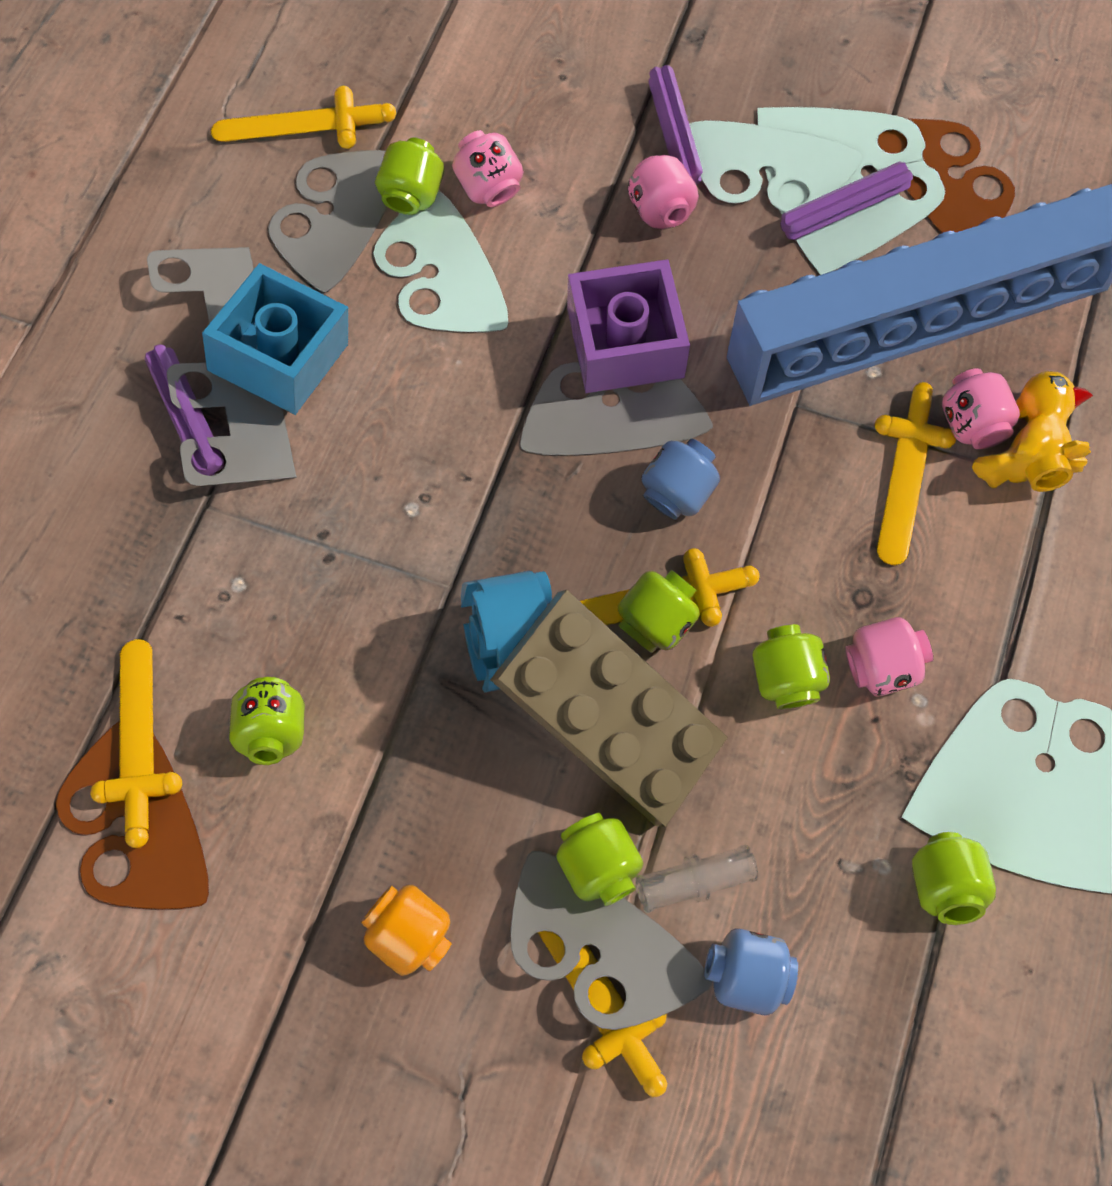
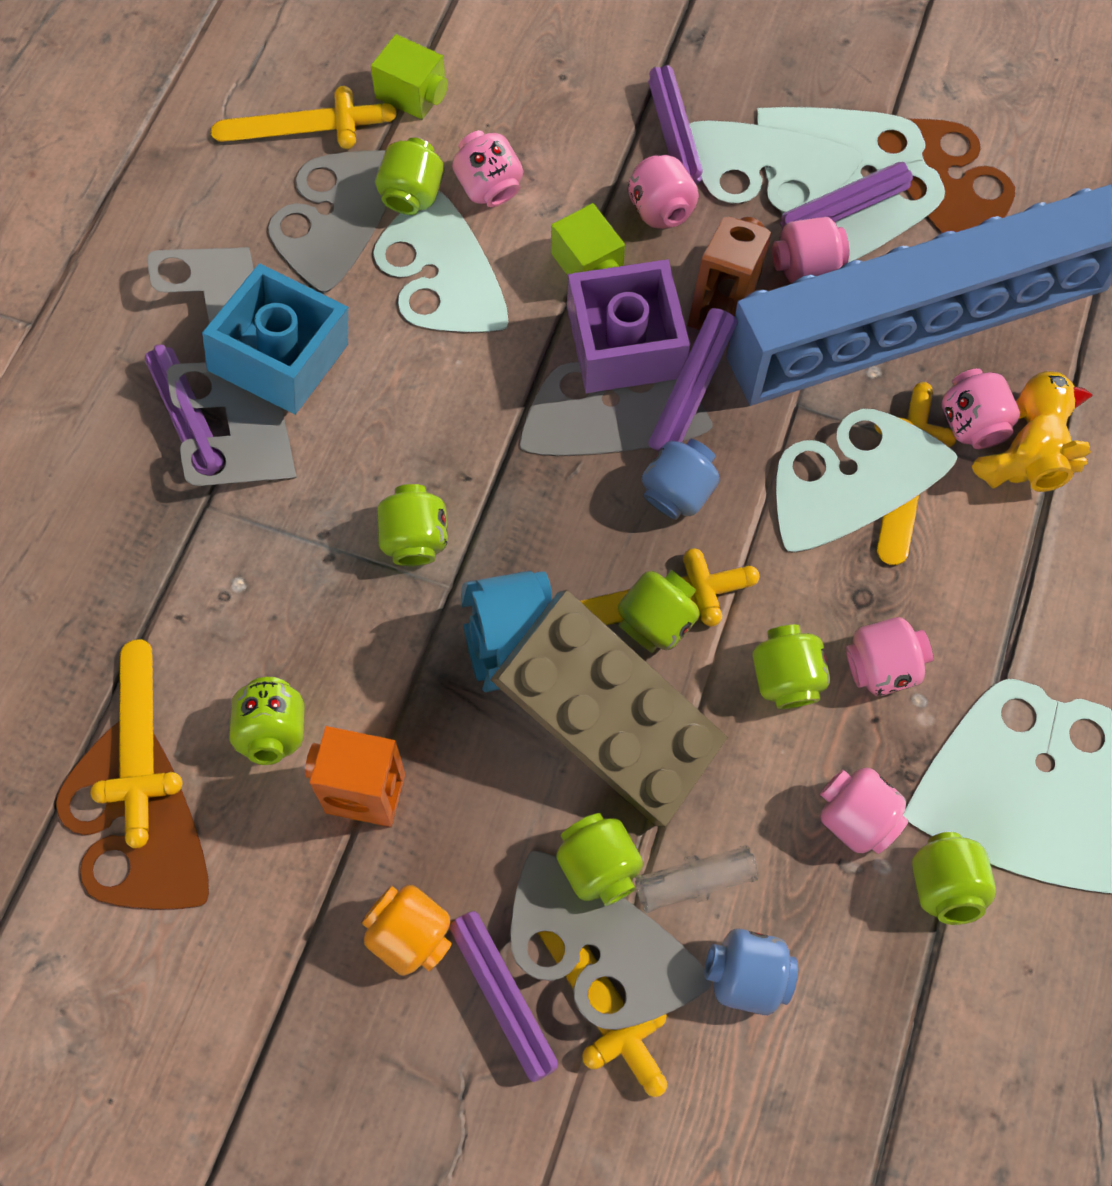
(356, 775): none -> orange brick
(409, 76): none -> lime brick
(412, 525): none -> lime head
(504, 996): none -> medium lavender axle
(586, 242): none -> lime brick
(694, 378): none -> medium lavender axle
(733, 254): none -> dark orange torso
(810, 248): none -> bright pink head
(840, 503): none -> light aqua piece
(863, 810): none -> bright pink head

